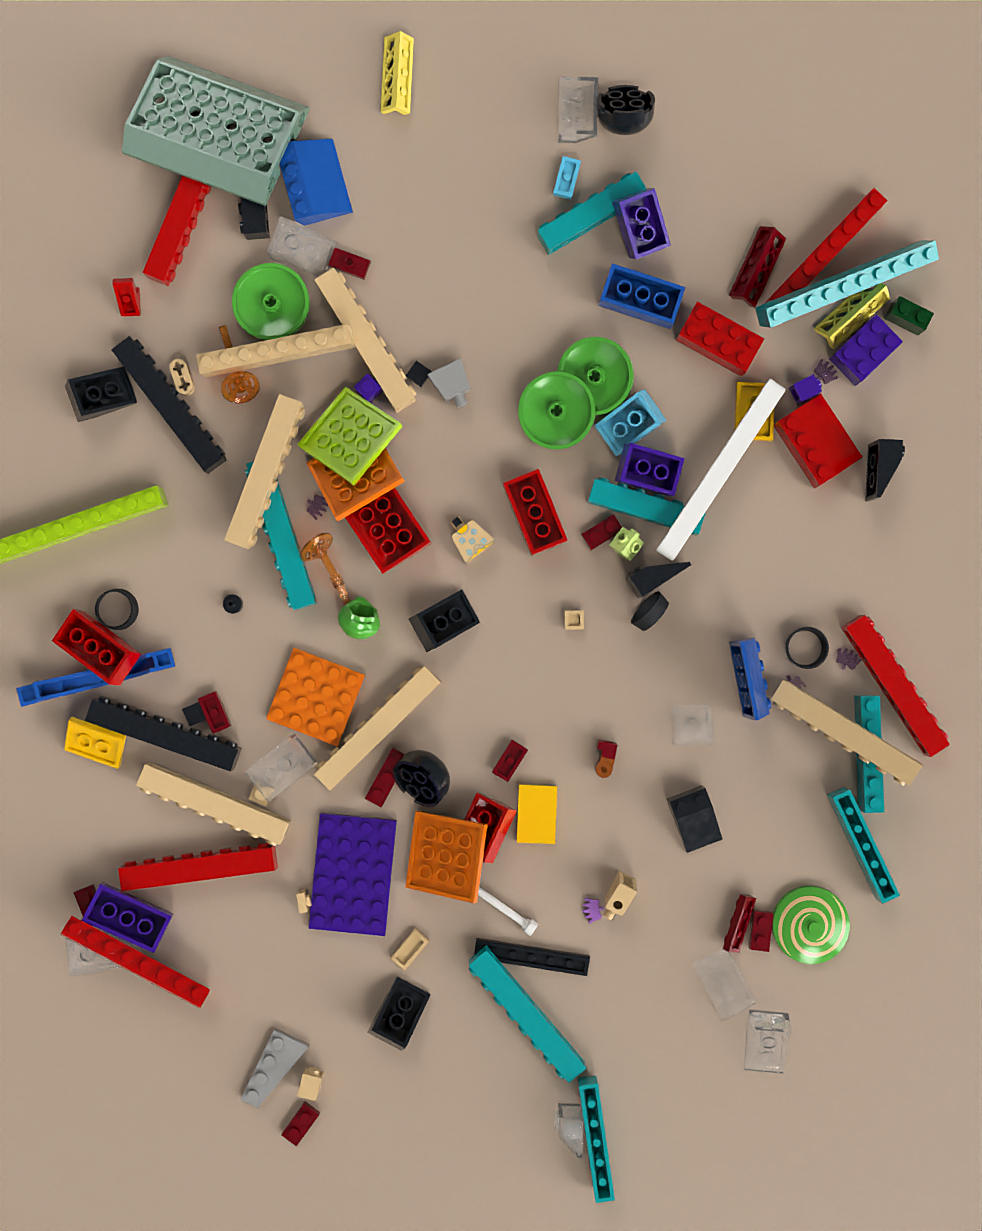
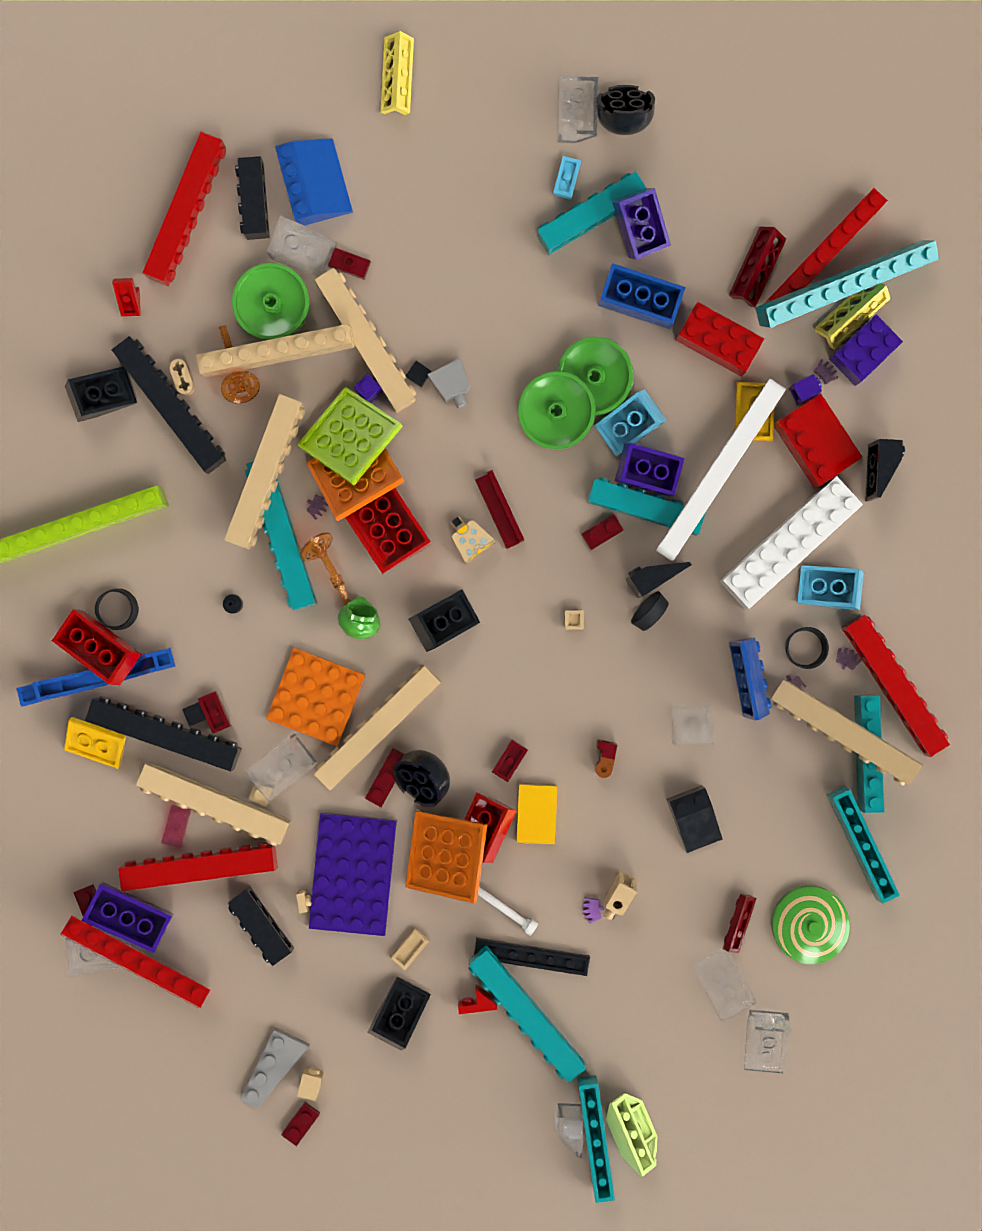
(176, 826): none -> clear pink plate
(202, 144): sand green slope -> none
(261, 926): none -> black brick
(482, 1003): none -> red slope
(499, 510): none -> dark red fence
(535, 512): red brick -> none
(627, 543): yellowish green brick -> none
(633, 1132): none -> yellowish green wedge
(761, 931): dark red plate -> none
(791, 543): none -> white brick
(831, 587): none -> medium azure slope
(909, 316): dark green brick -> none

